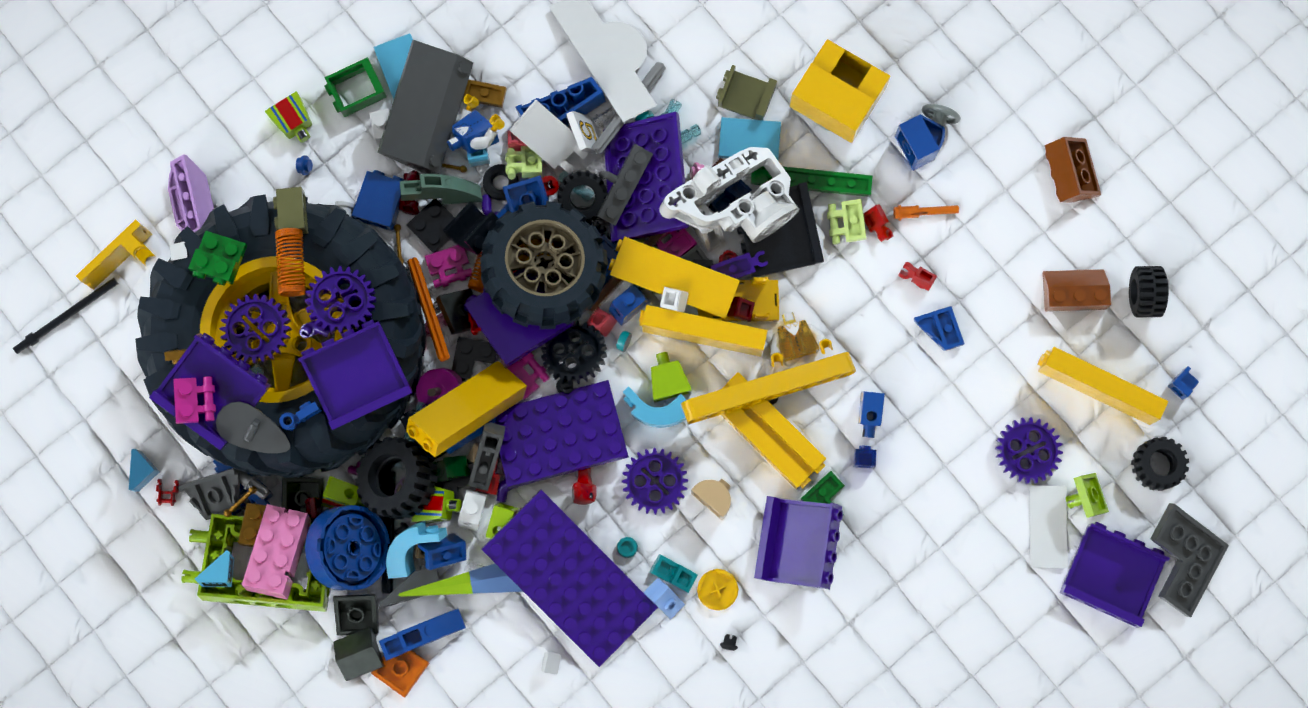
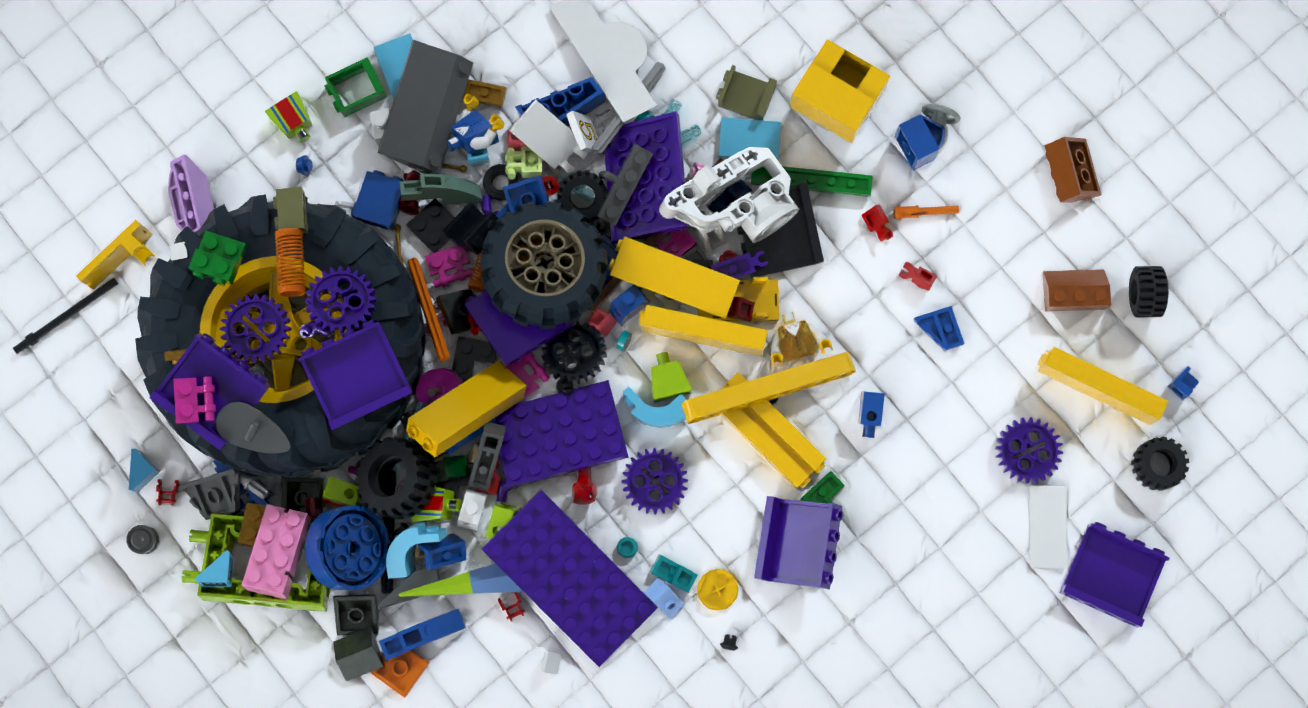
(142, 539): none -> dark grey wheel
(228, 512): pearl gold hinge -> none
(306, 411): blue plate -> none
(510, 616): none -> red piece
(674, 299): white slope -> none
(714, 496): tan brick -> none
(853, 221): yellowish green plate -> none
(864, 457): clear blue plate -> none
(1088, 495): lime tile -> none
(1197, 557): dark grey plate -> none

